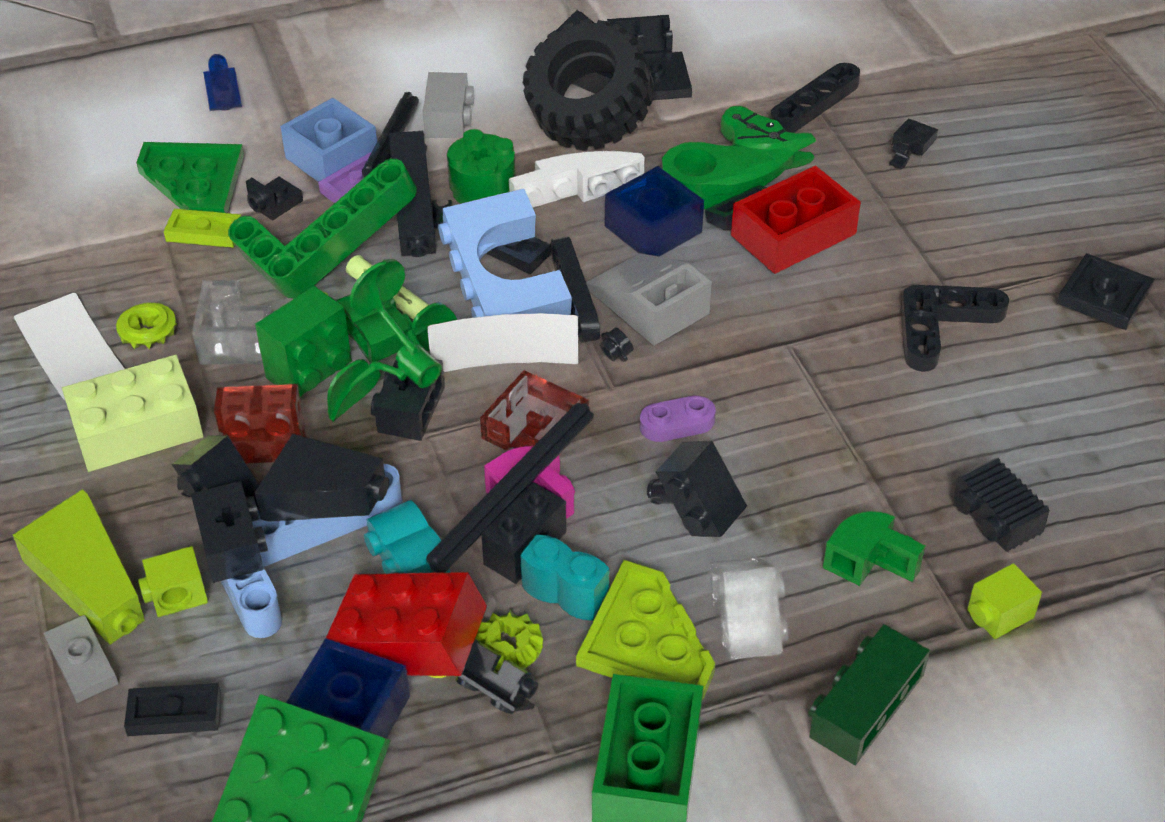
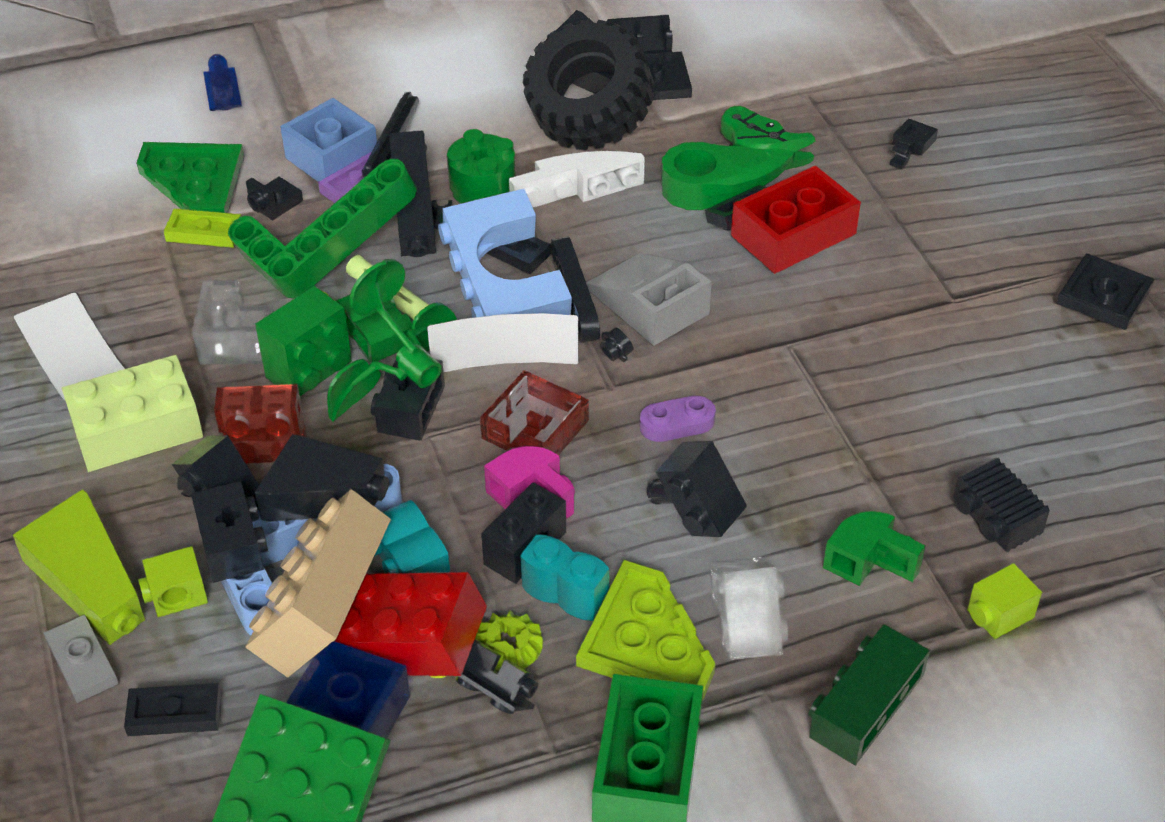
(147, 314): lime gear -> none
(318, 583): none -> tan brick
(447, 105): light grey brick -> none
(509, 488): black axle -> none
(654, 212): clear blue brick -> none
(795, 116): black beam -> none
(935, 309): black beam -> none

